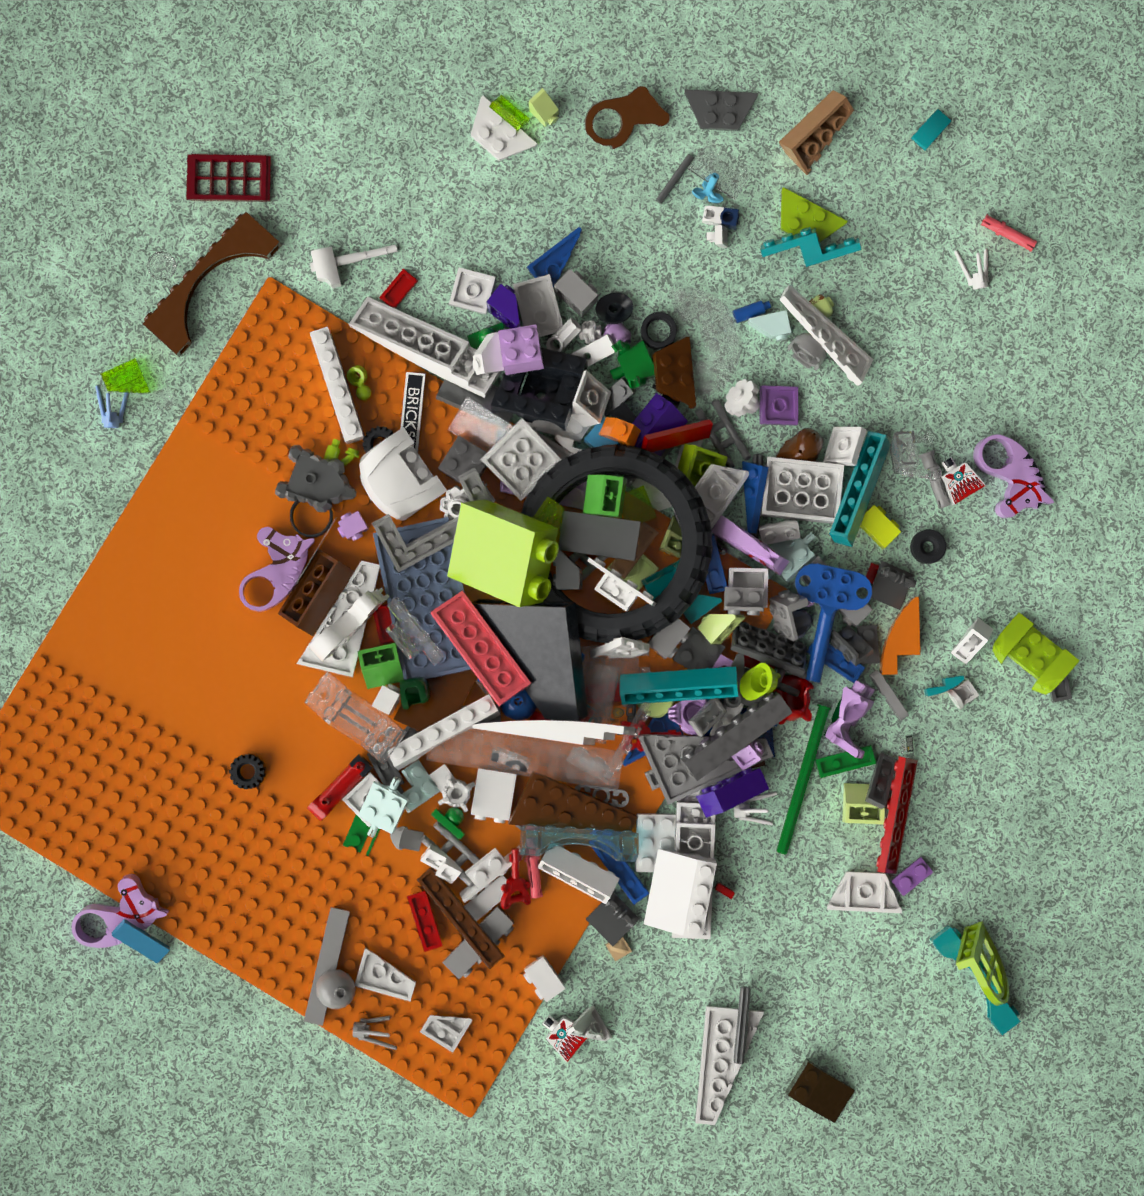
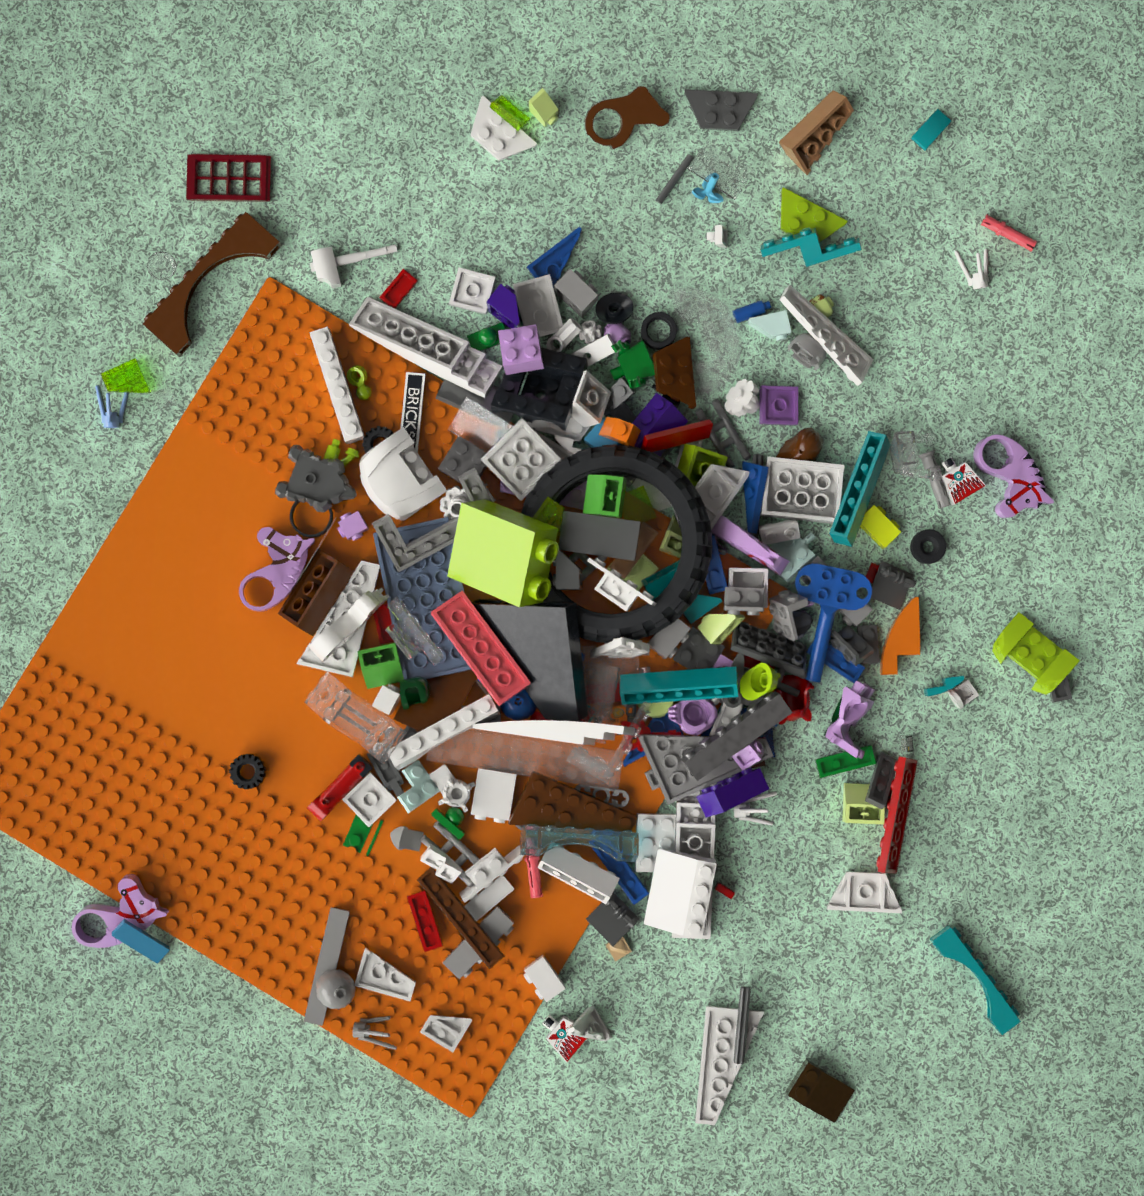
(383, 807): light aqua plate -> none
(488, 355): white slope -> none
(510, 759): clear slope -> none
(515, 884): red piece -> none
(707, 716): light grey plate -> none
(721, 216): leg -> none
(803, 778): green axle -> none
(845, 445): white plate -> none
(890, 696): light grey beam -> none
(911, 876): medium lavender plate -> none
(969, 956): lime window -> none
(972, 641): white arch -> none

